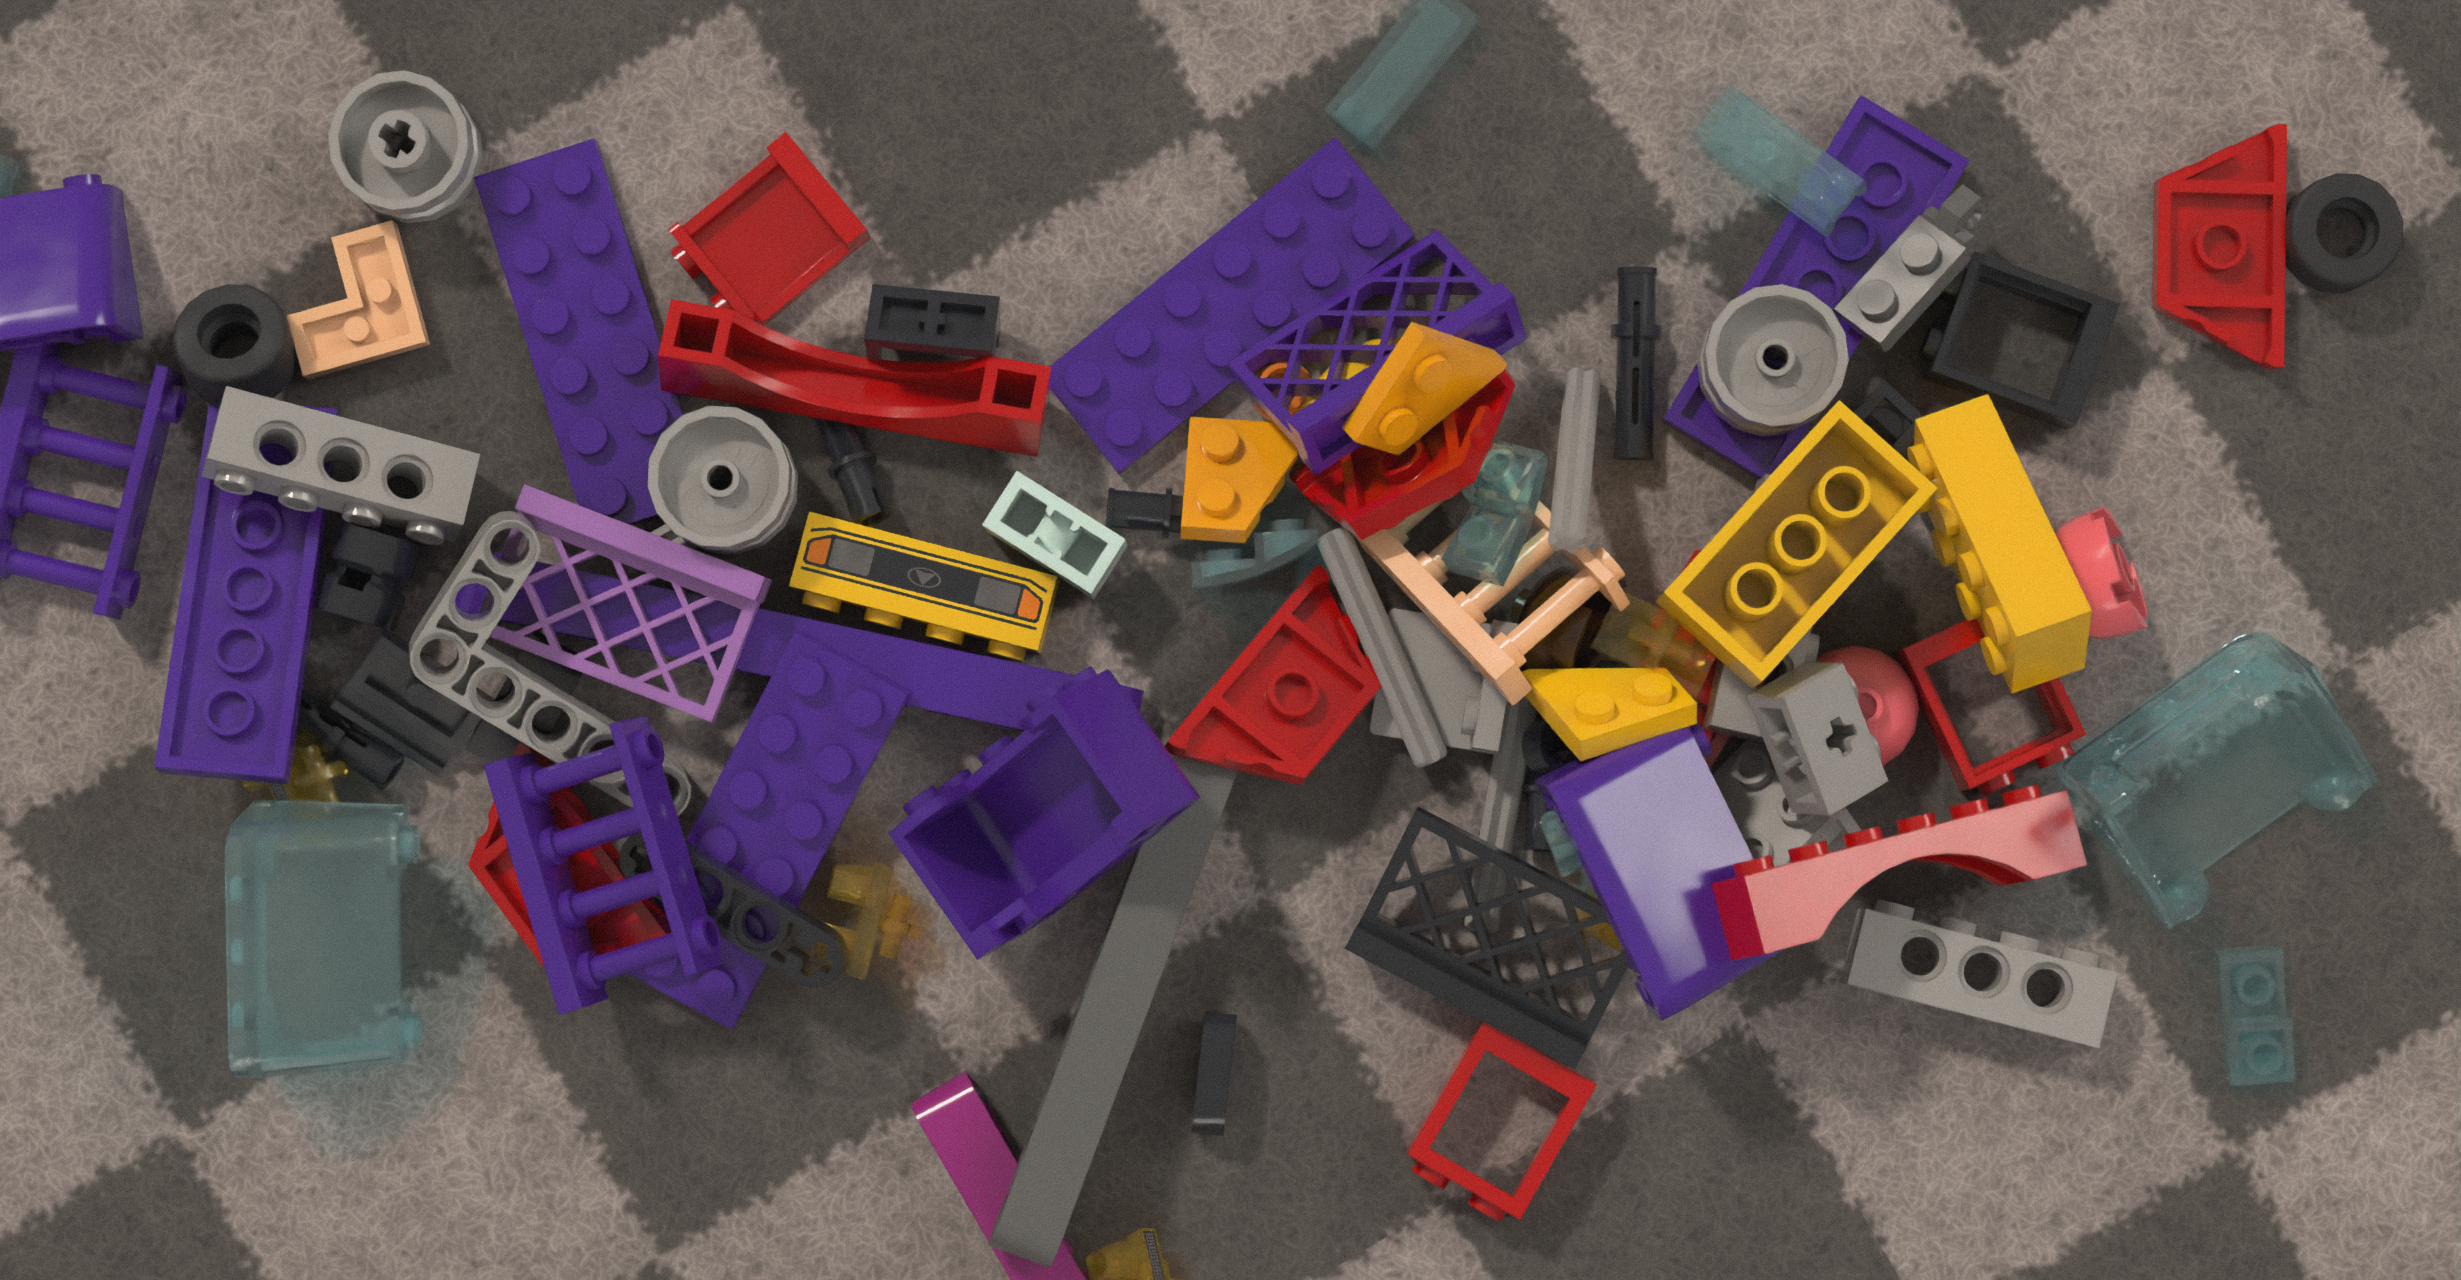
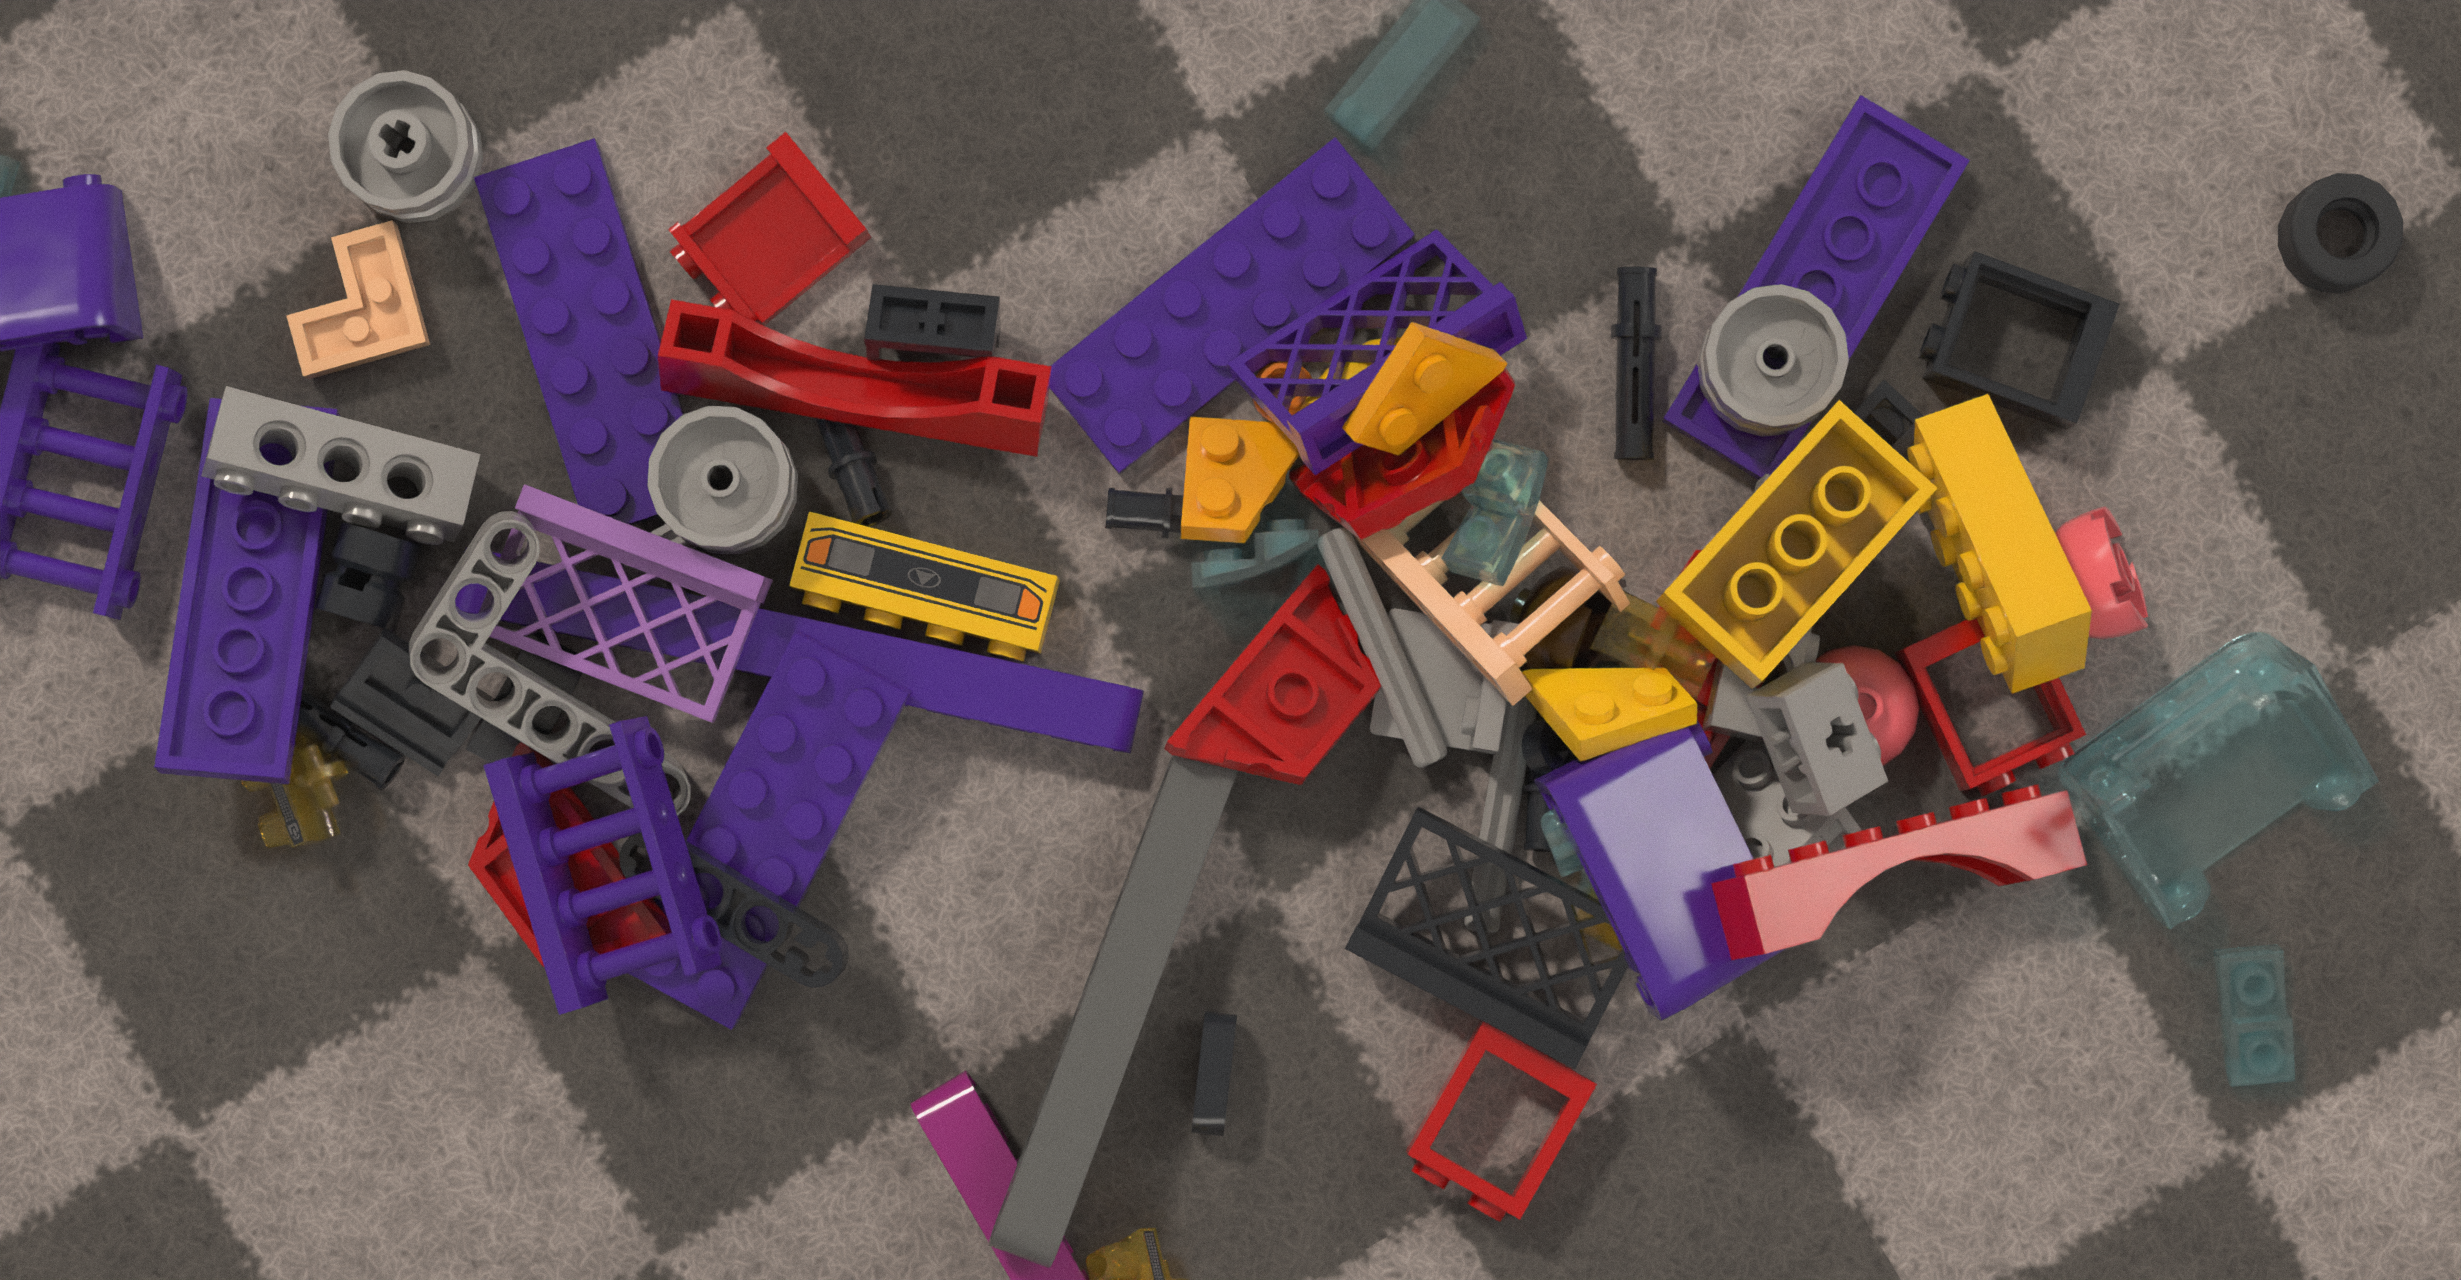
(226, 314): black tyre -> none
(317, 937): clear light blue windscreen -> none
(869, 890): clear yellow hips -> none
(1043, 812): dark purple windscreen -> none
(1055, 534): light aqua brick -> none
(1574, 460): light grey axle -> none
(1778, 160): clear light blue hinge -> none
(1914, 270): hinge -> none
(2072, 1015): light grey brick -> none
(2225, 247): red wing -> none

